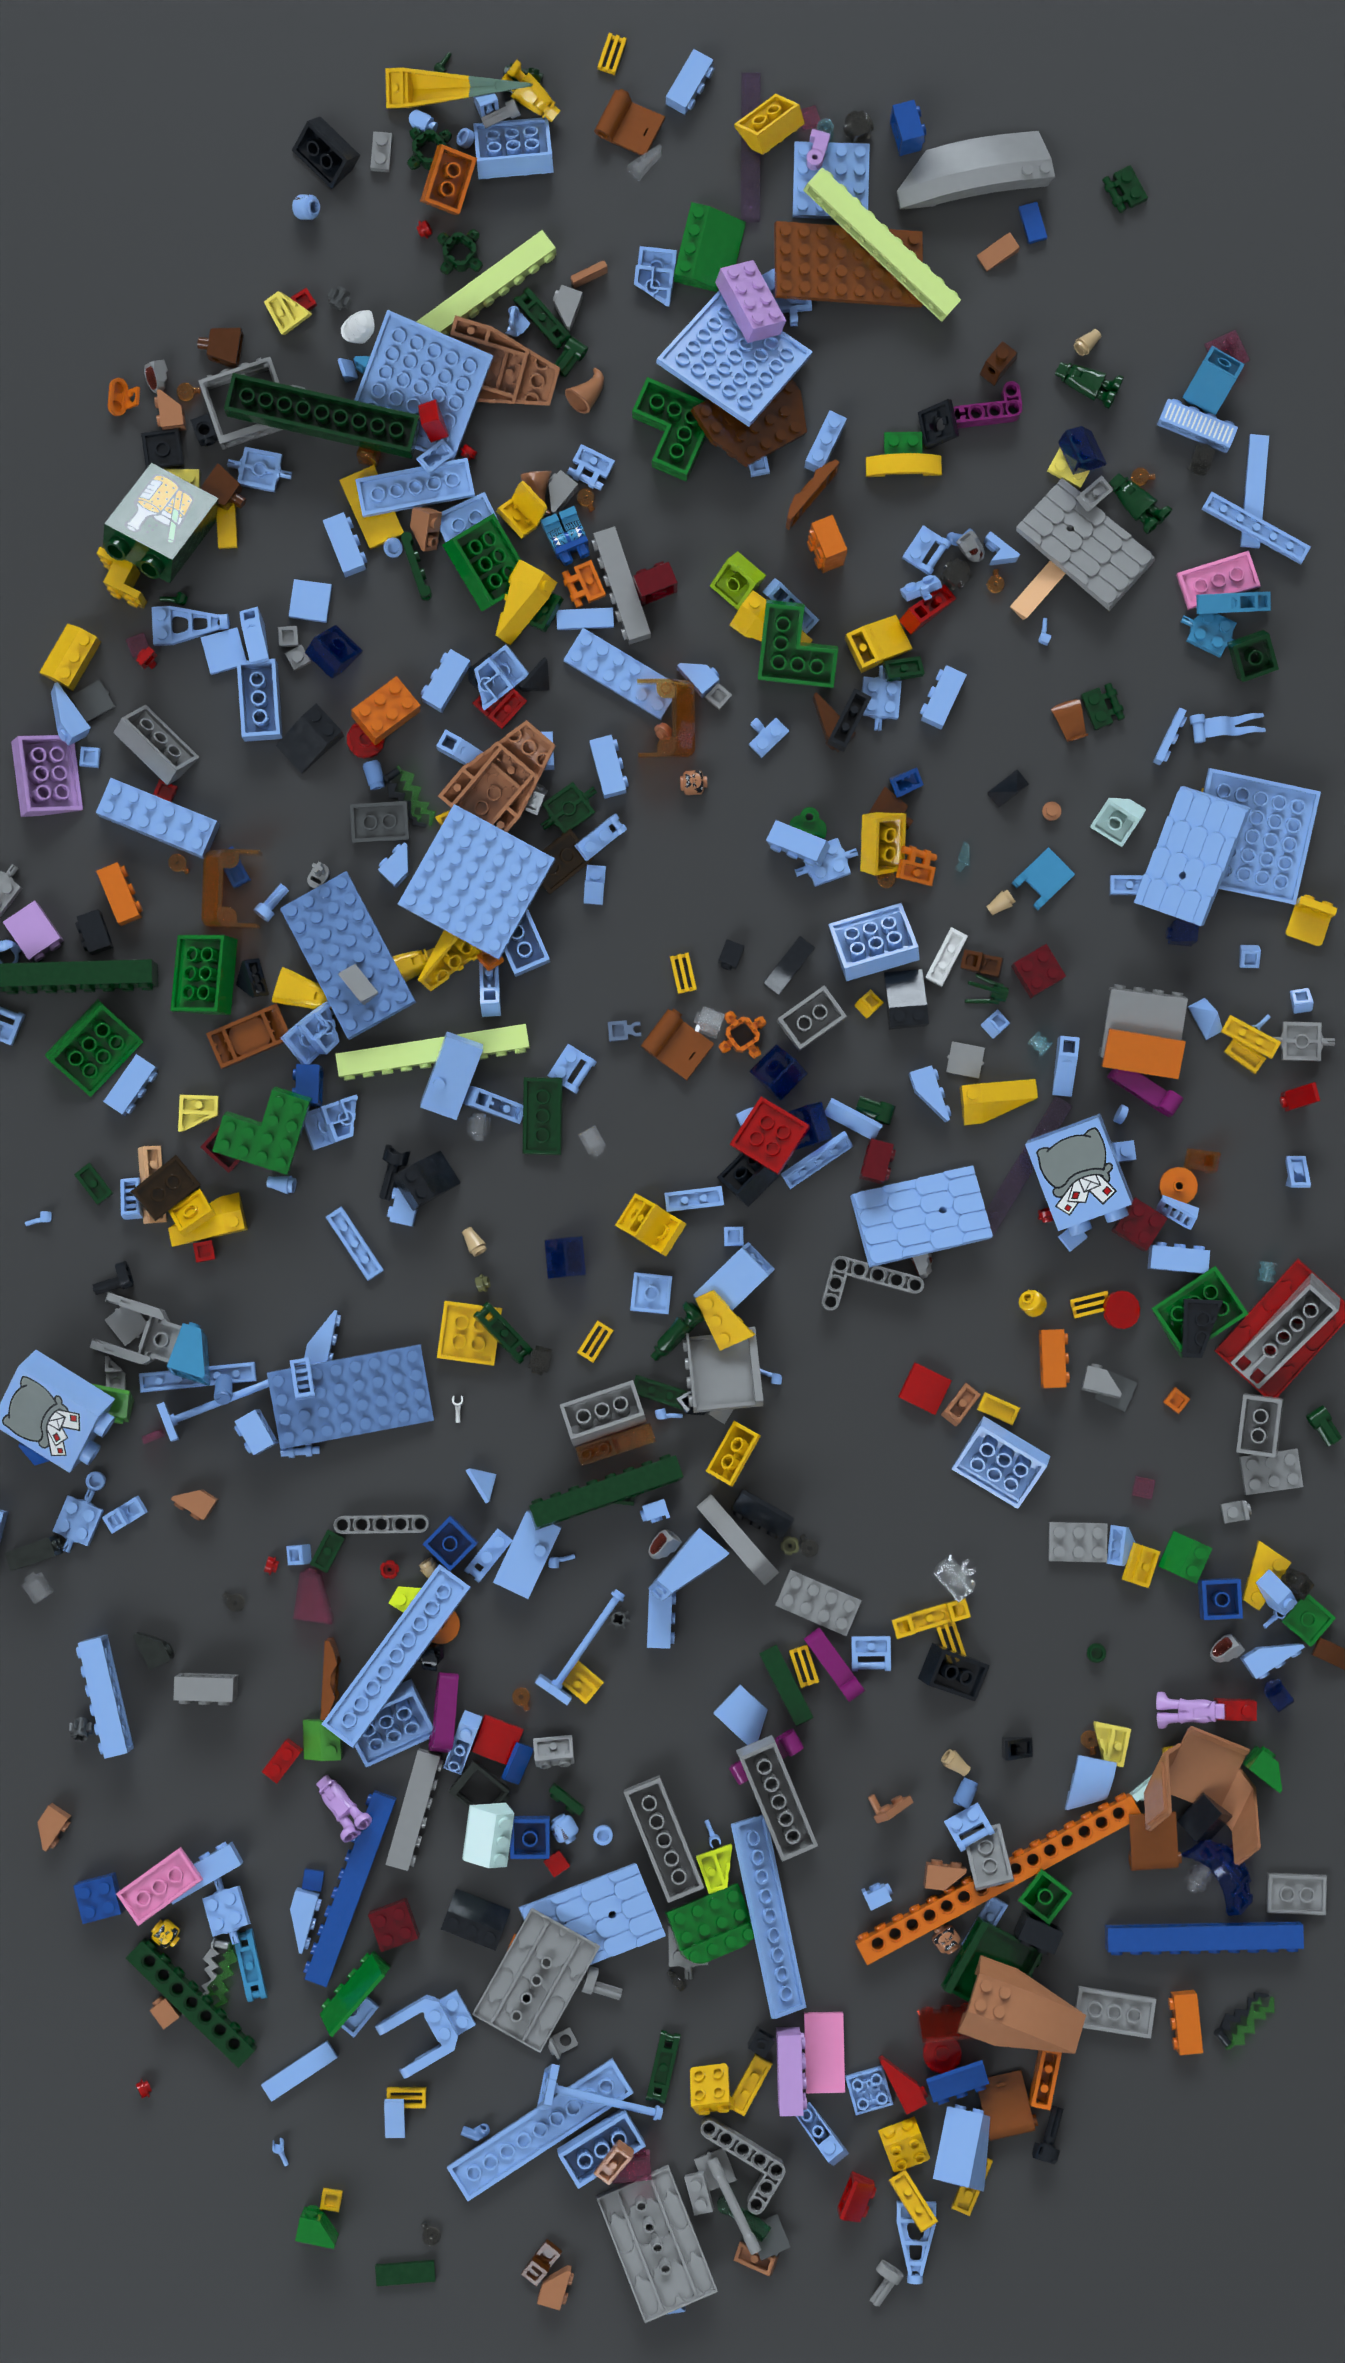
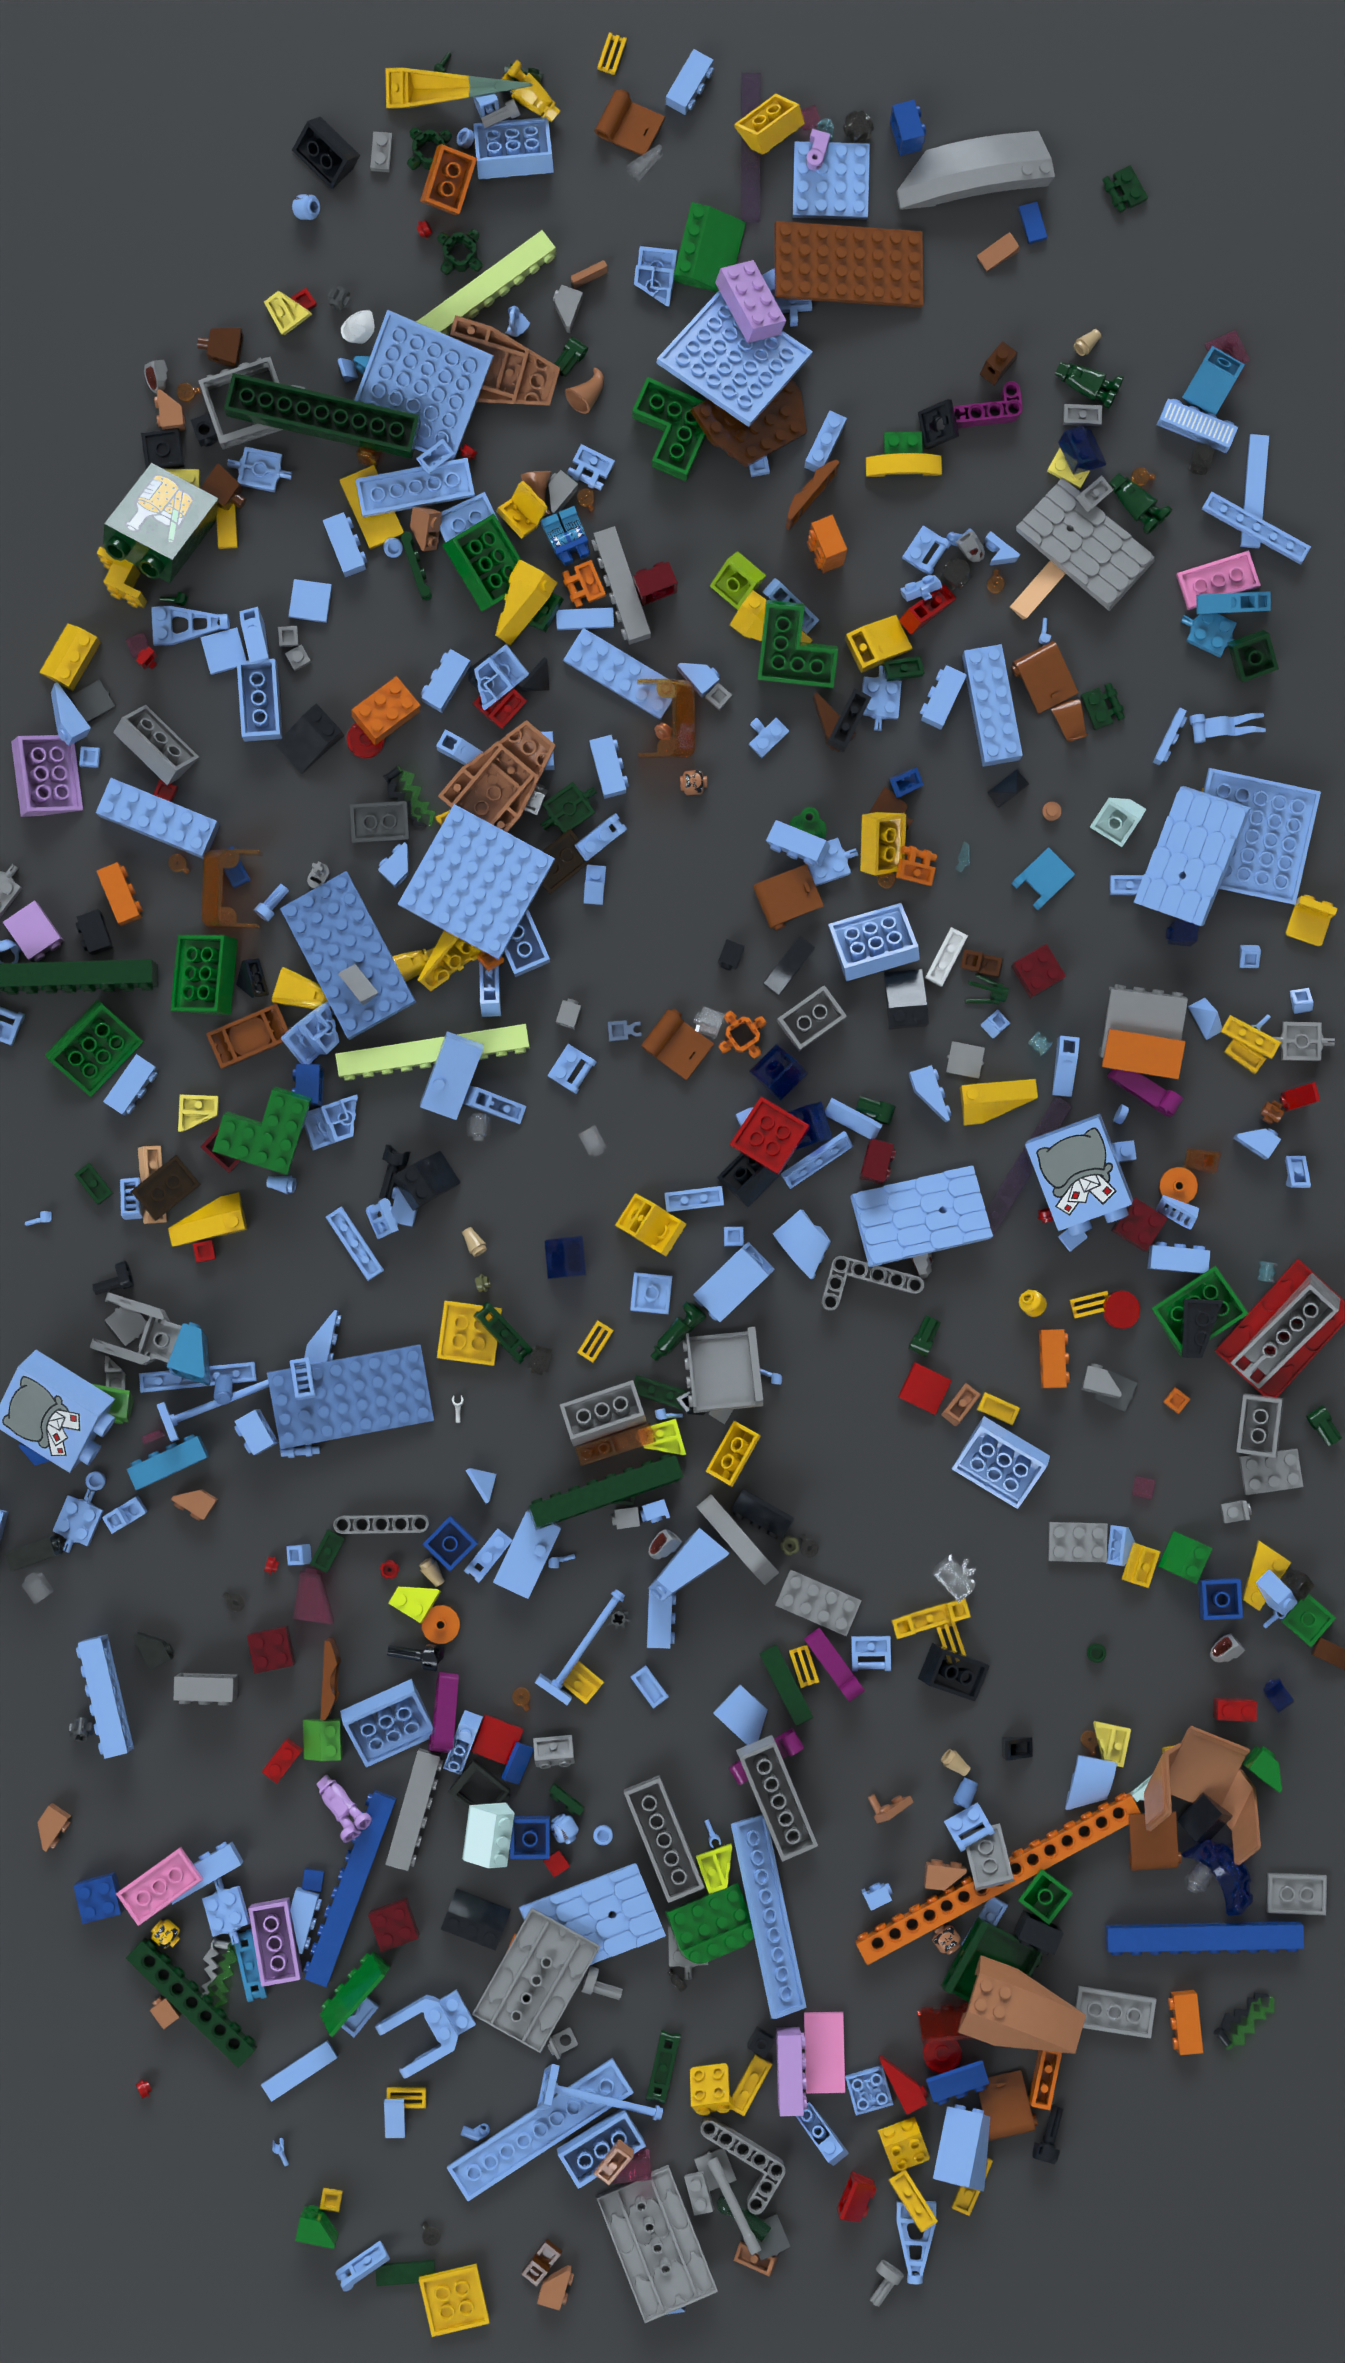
(120, 396): orange bracket -> none
(168, 1462): none -> dark azure brick
(191, 1212): yellow plate -> none
(271, 1649): none -> dark red brick
(275, 1942): none -> lavender brick
(333, 651): clear blue slope -> none
(362, 2265): none -> light blue plate
(374, 774): medium blue piece -> none
(386, 1223): none -> light blue plate
(396, 1656): light blue plate -> none
(422, 121): light blue arm -> none
(432, 421): red slope -> none
(454, 2300): none -> yellow plate
(542, 318): dark green plate -> none
(542, 1116): dark green tile -> none
(568, 1013): none -> light grey brick
(626, 1517): none -> light grey brick
(649, 1686): none -> light blue tile
(667, 1438): none -> neon yellow wing
(679, 957): yellow tile -> none
(722, 1321): yellow wing -> none
(785, 896): none -> dark orange door
(803, 1242): none -> light blue slope
(868, 1004): yellow slope -> none
(882, 244): yellowish green brick -> none
(922, 1340): none -> dark green piece
(992, 705): none -> light blue brick
(1002, 901): tan cone -> none
(1043, 675): none -> dark orange door
(1082, 415): none -> light grey plate
(1188, 1710): lavender piece -> none
(1259, 1141): none -> light blue slope
(1263, 1659): light blue slope -> none
(1272, 1112): none -> dark orange gear

